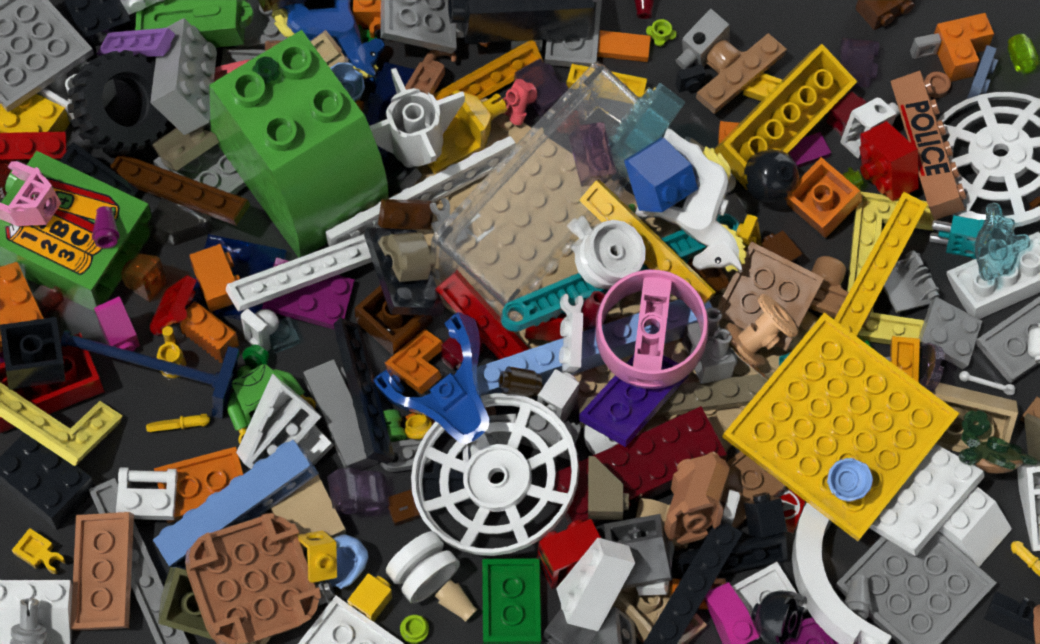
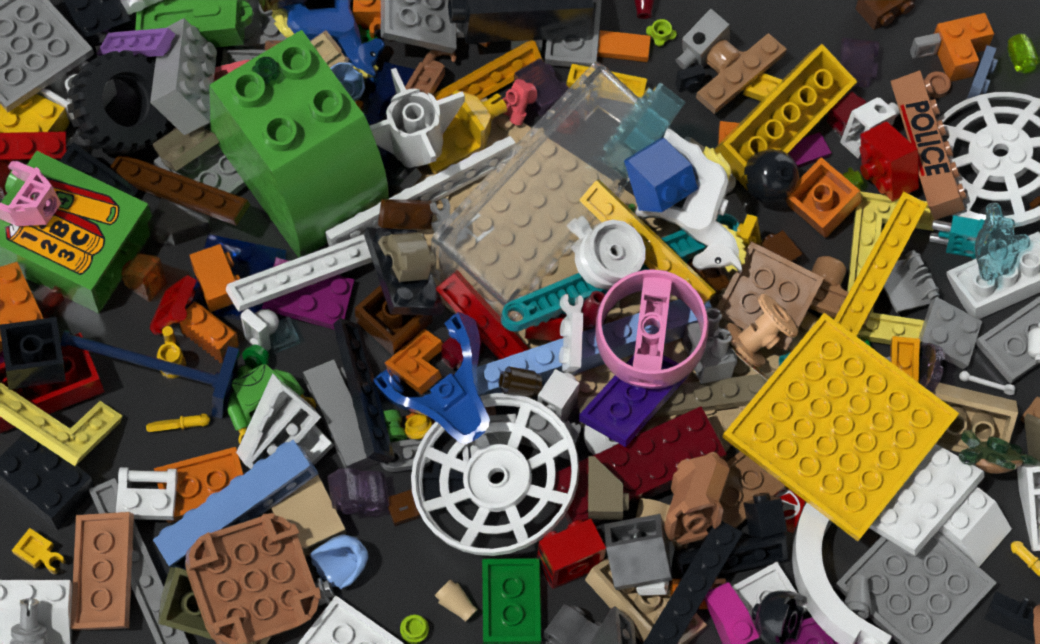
(105, 228): magenta cone -> none
(116, 325): dark pink slope -> none
(320, 555): yellow bracket -> none
(371, 596): yellow brick -> none
(422, 567): white wheel -> none
(592, 153): clear purple brick -> none
(595, 583): white wedge -> none
(730, 507): white tile -> none
(849, 479): light blue hair -> none
(975, 430): clear green plate -> none

